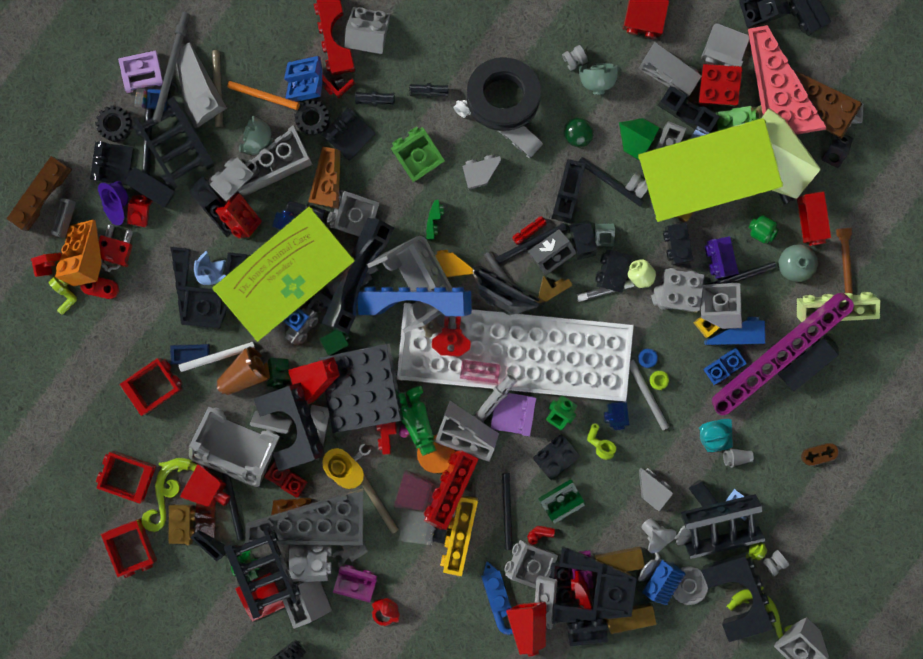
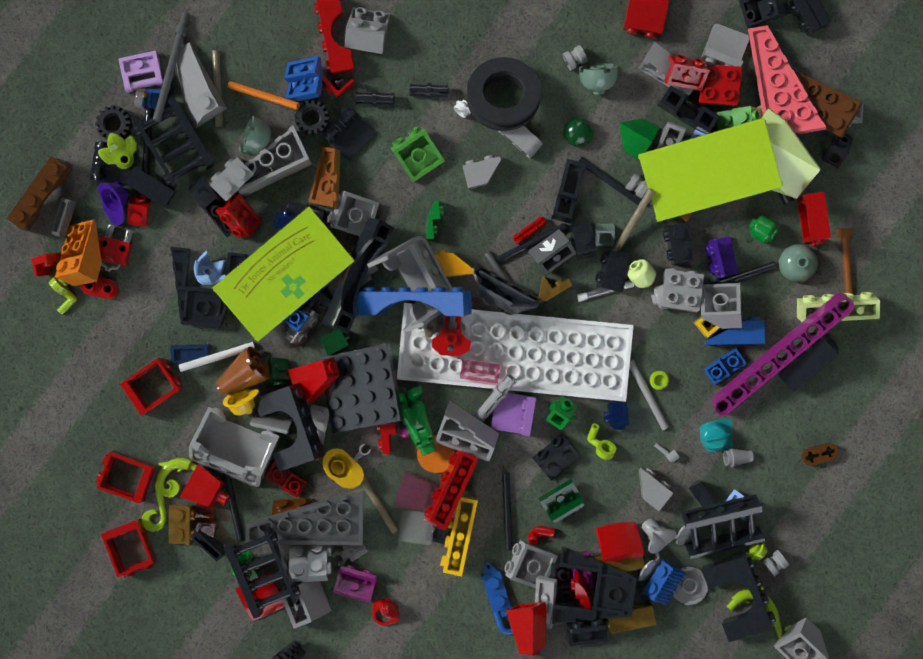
(117, 148): none -> lime plate
(241, 401): none -> yellow piece
(619, 541): none -> red slope
(634, 219): none -> dark tan bar
(647, 358): blue tile -> none
(672, 456): none -> light grey hand
(687, 72): none -> red bracket

